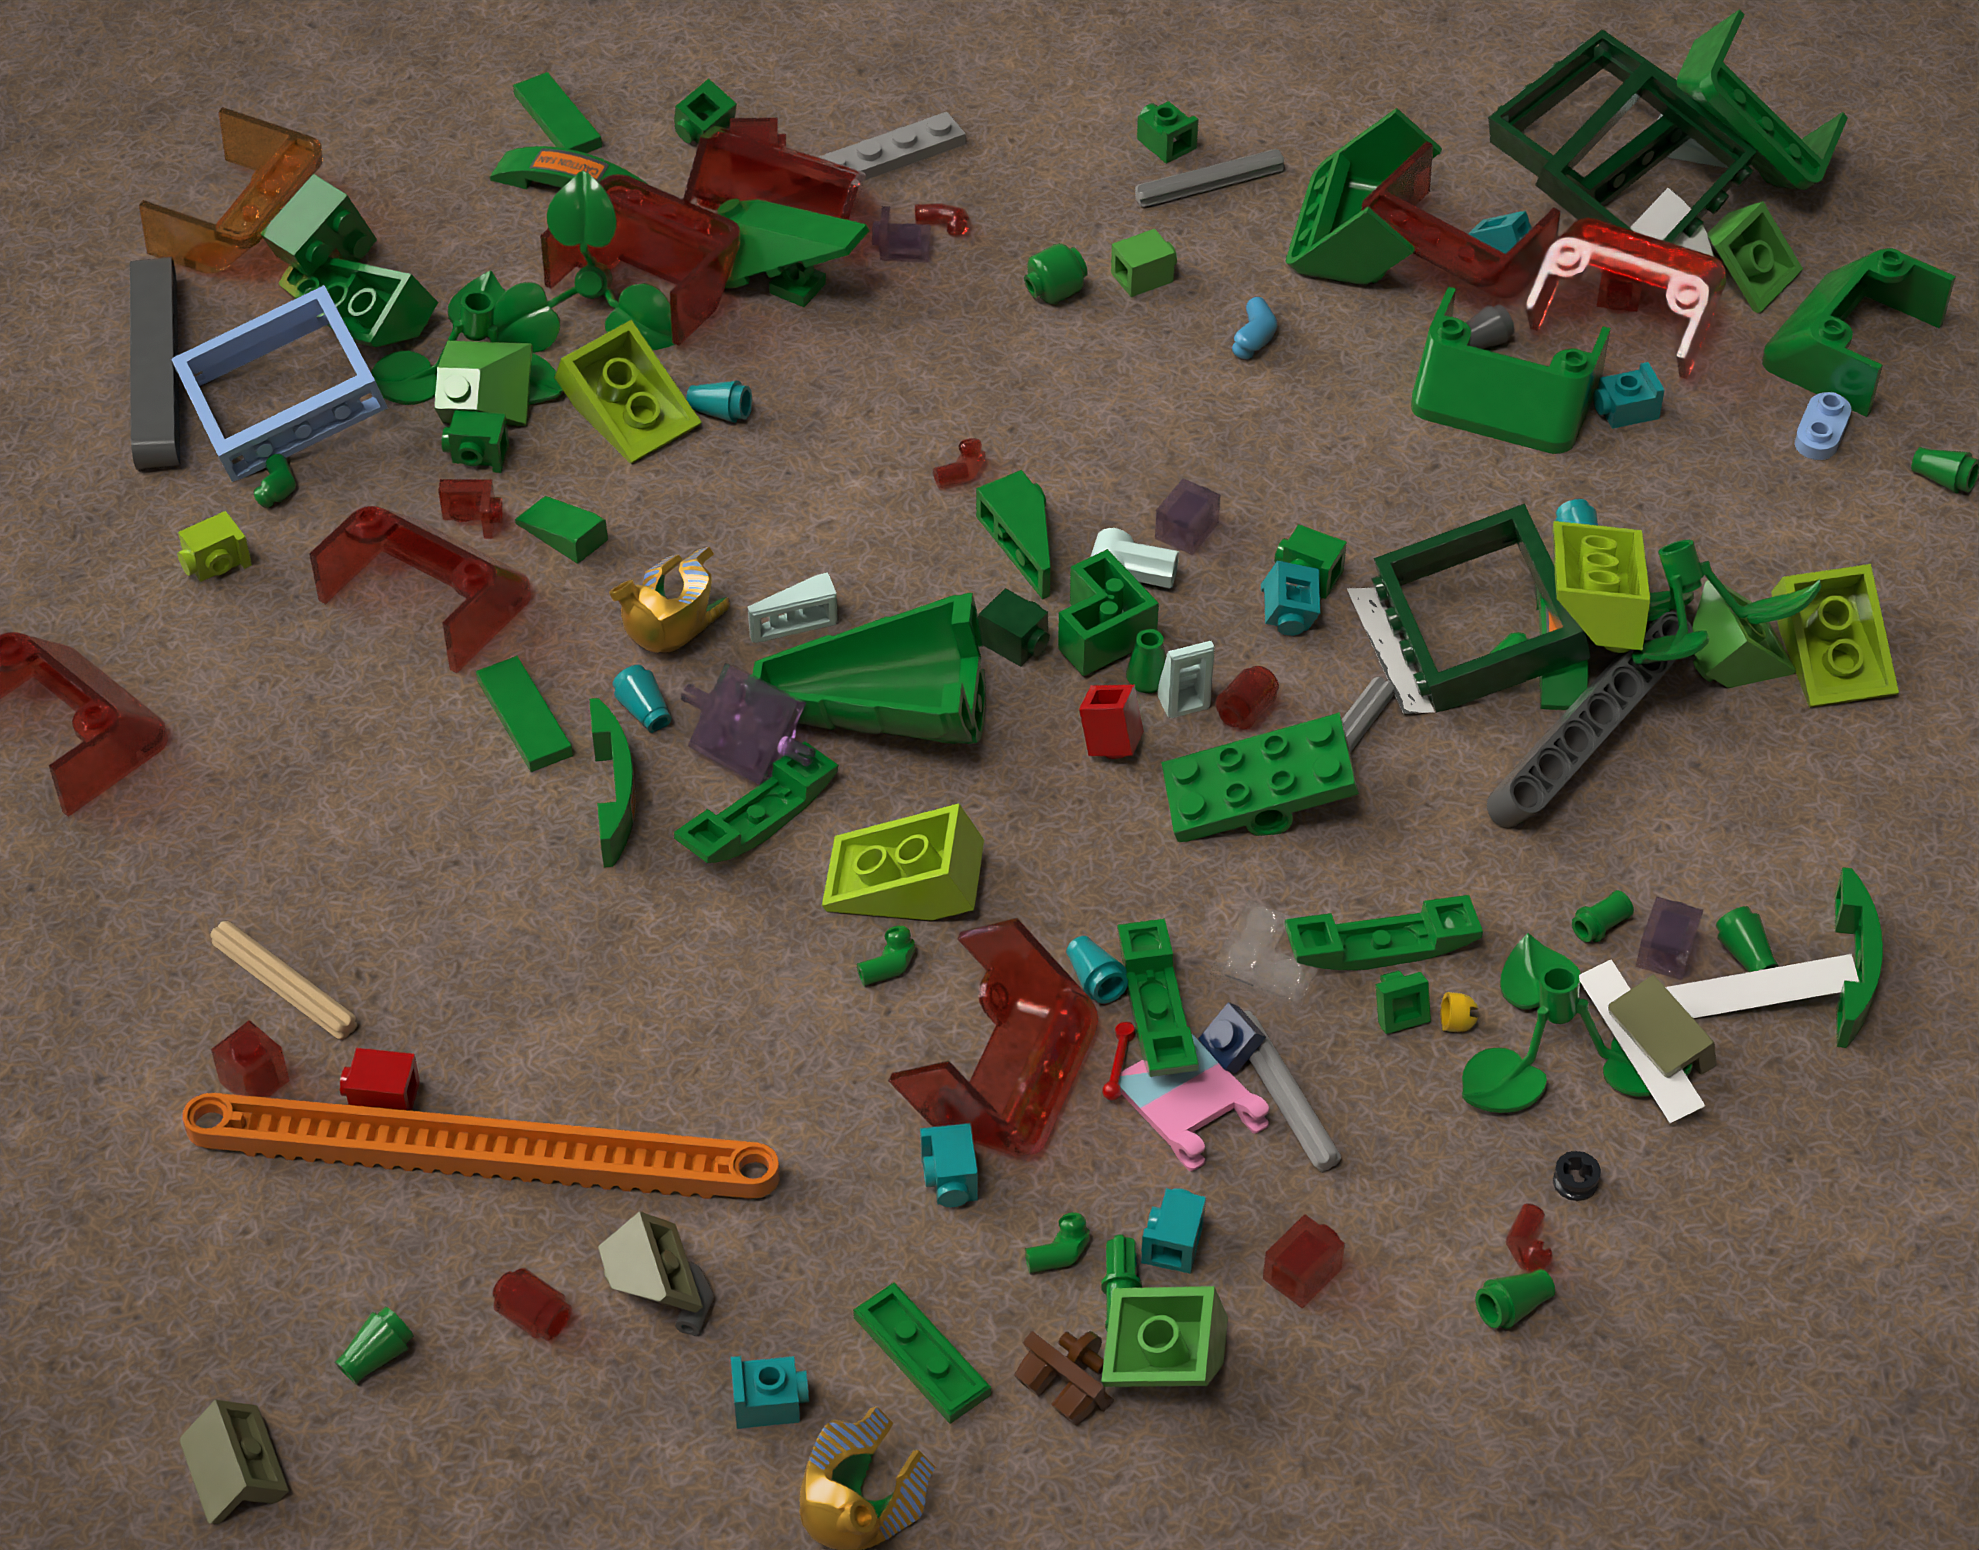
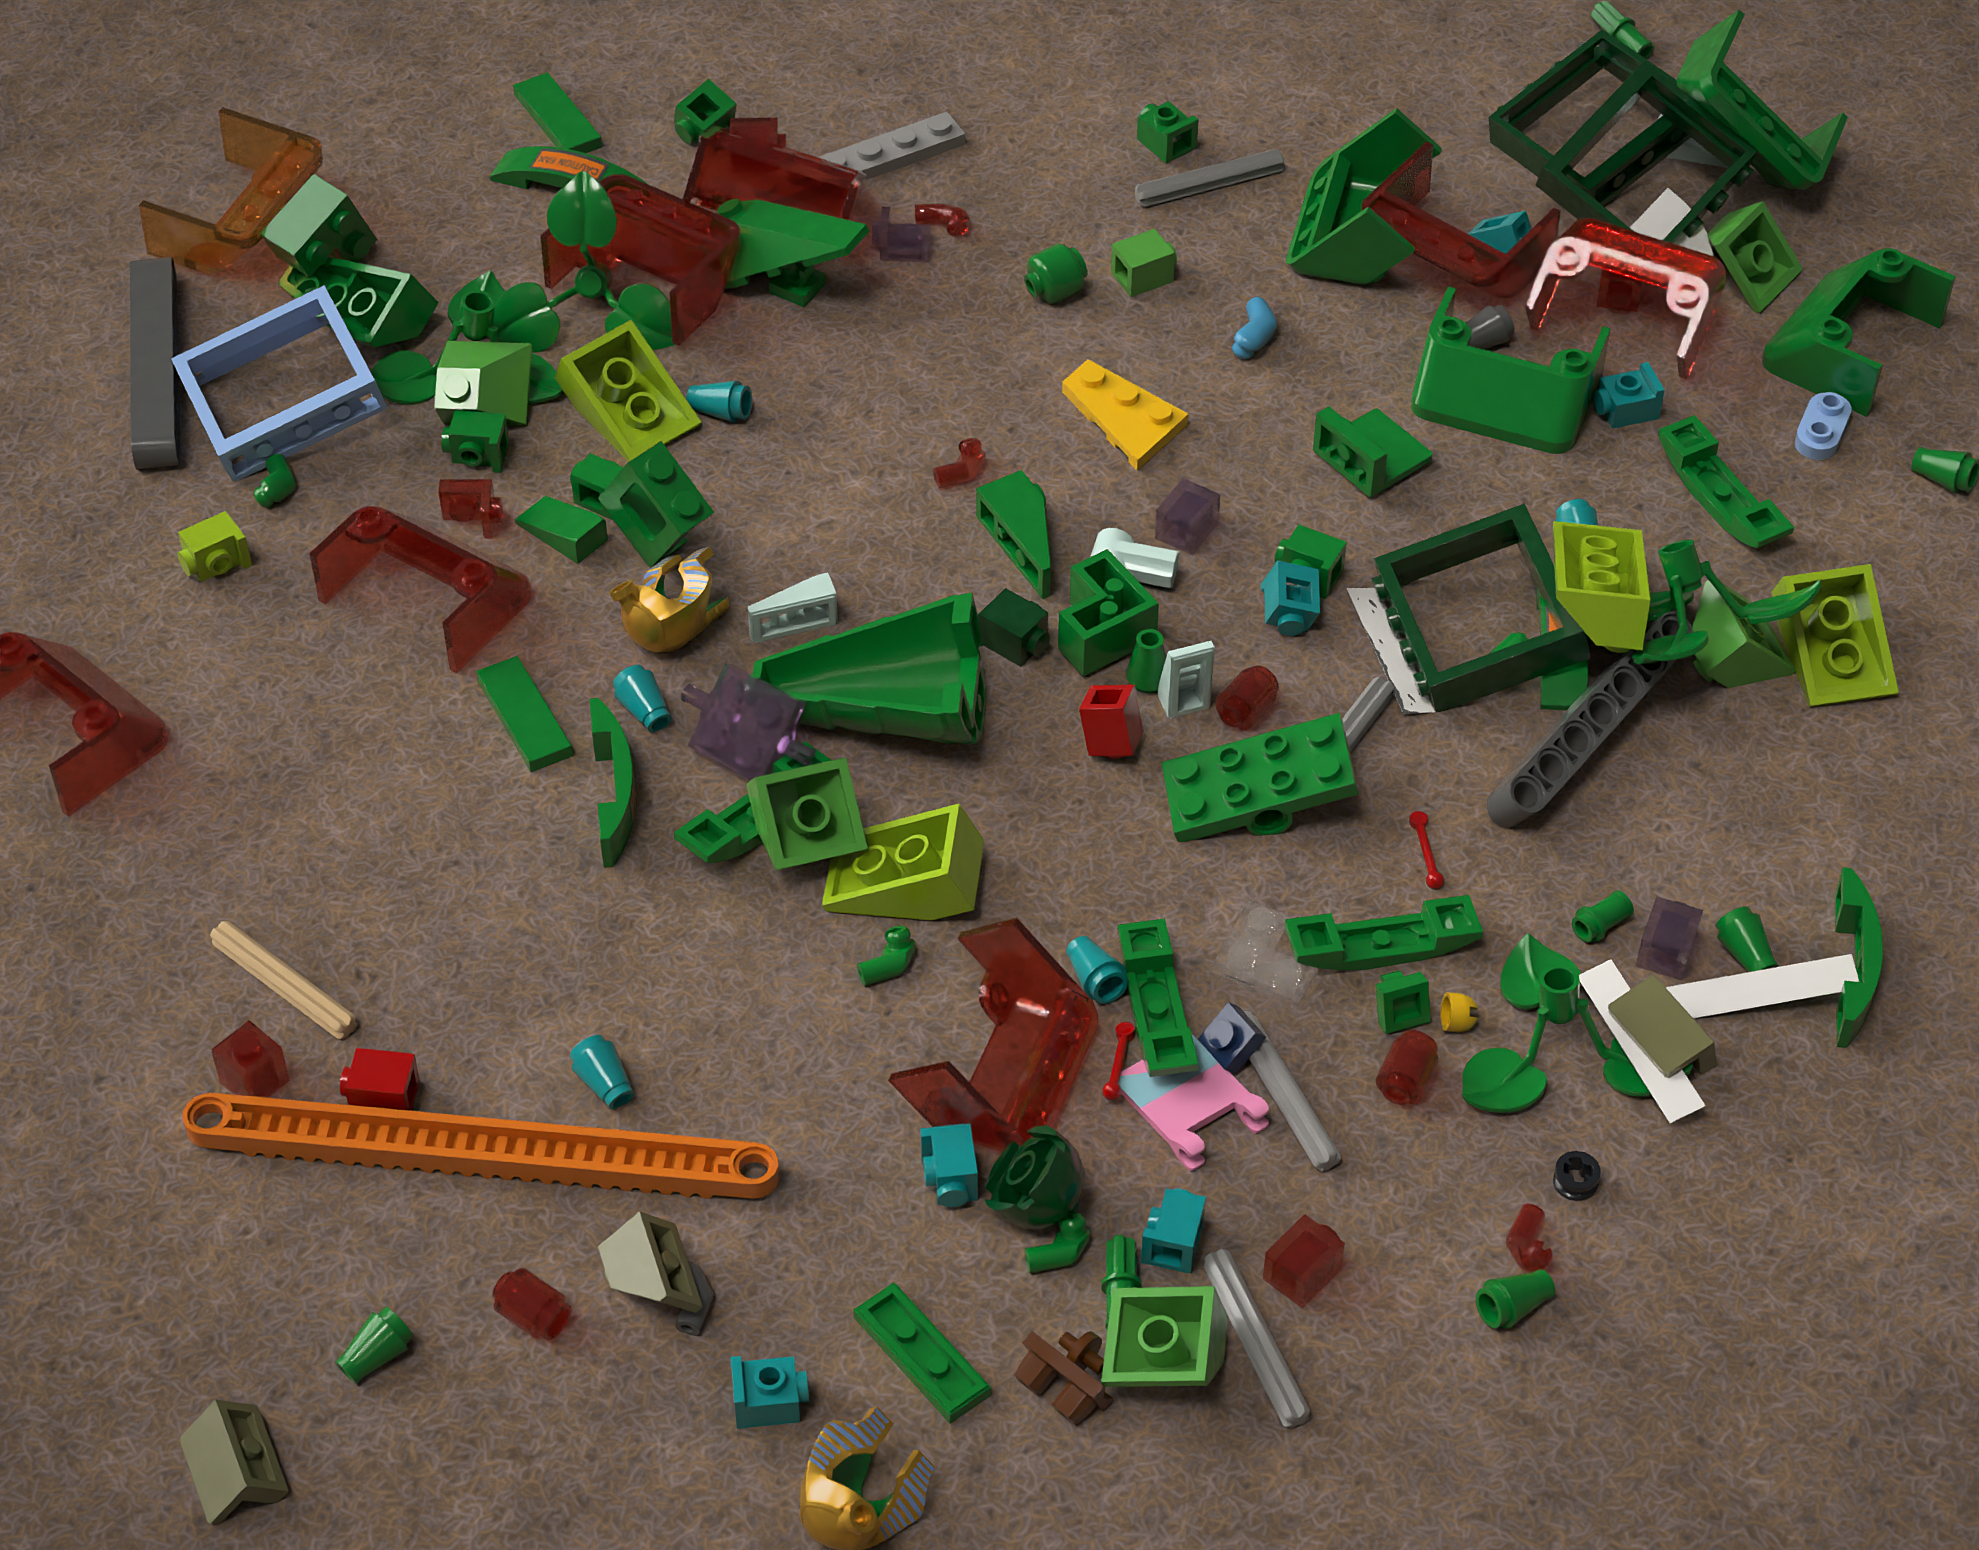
(590, 479): none -> green brick
(602, 1071): none -> teal cone
(655, 504): none -> green window
(807, 814): none -> bright green slope
(1036, 1181): none -> dark green cylinder
(1125, 412): none -> yellow wing
(1256, 1339): none -> light grey axle
(1369, 450): none -> green bracket
(1408, 1068): none -> clear red brick
(1418, 821): none -> red hinge
(1621, 28): none -> green axle
(1716, 487): none -> green slope

